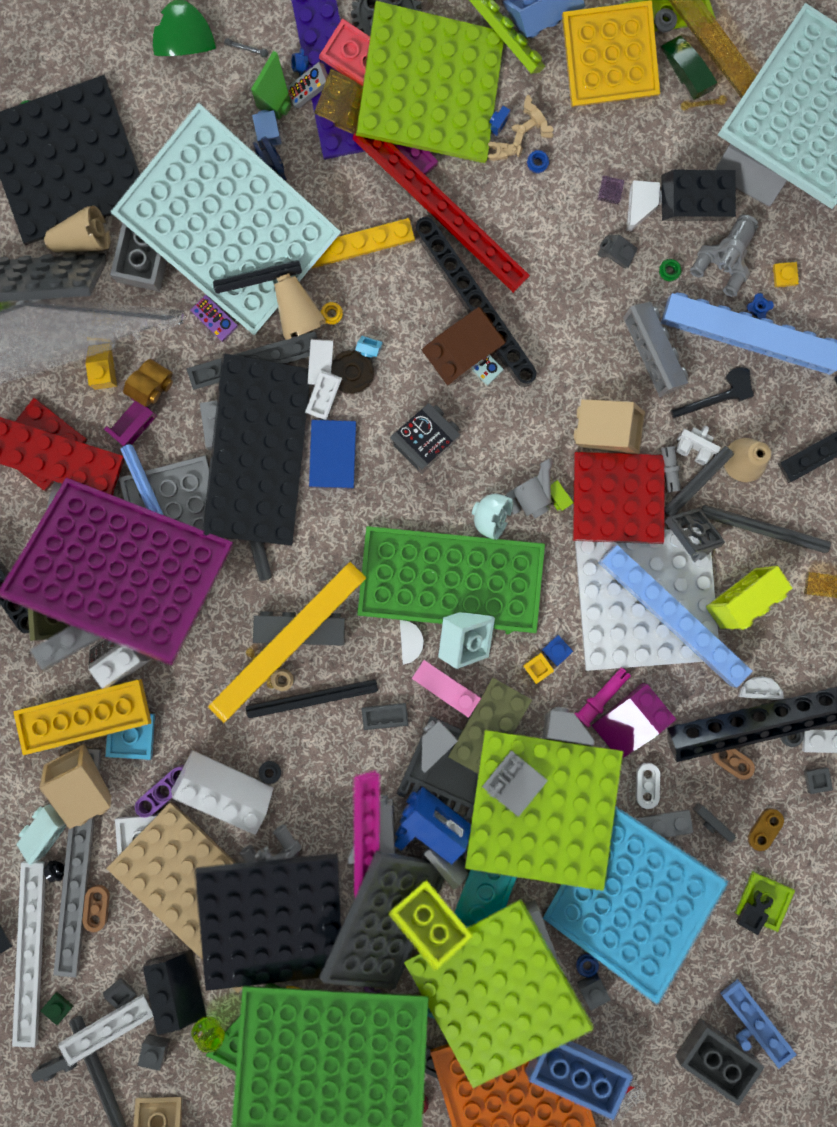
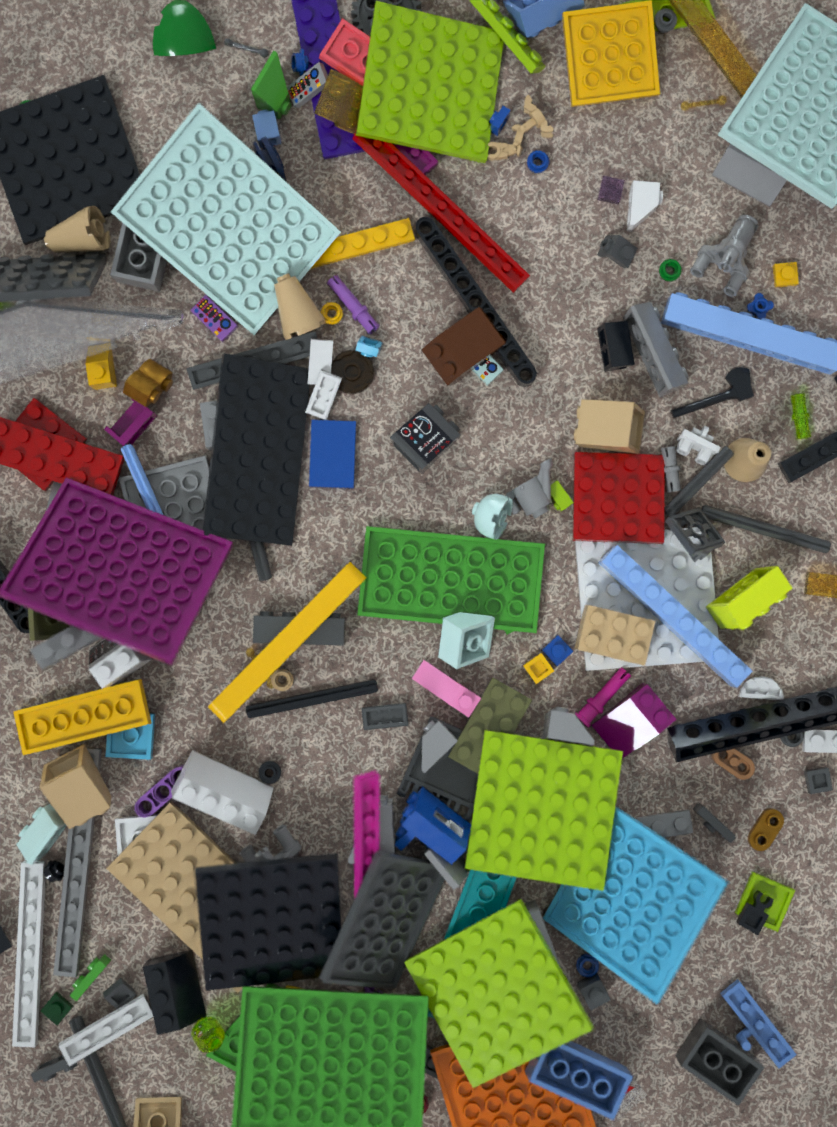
(83, 983): none -> bright green plate
(96, 907): medium nougat plate -> none
(153, 1052): dark grey brick -> none
(256, 276): black axle -> none
(354, 306): none -> medium lavender pin
(411, 641): white tile -> none
(430, 925): neon yellow brick -> none
(514, 783): light grey hinge -> none
(614, 634): none -> tan brick
(615, 345): none -> black hinge
(649, 785): white plate -> none
(689, 67): dark green slope -> none
(698, 195): black brick -> none
(800, 416): none -> clear neon green pin

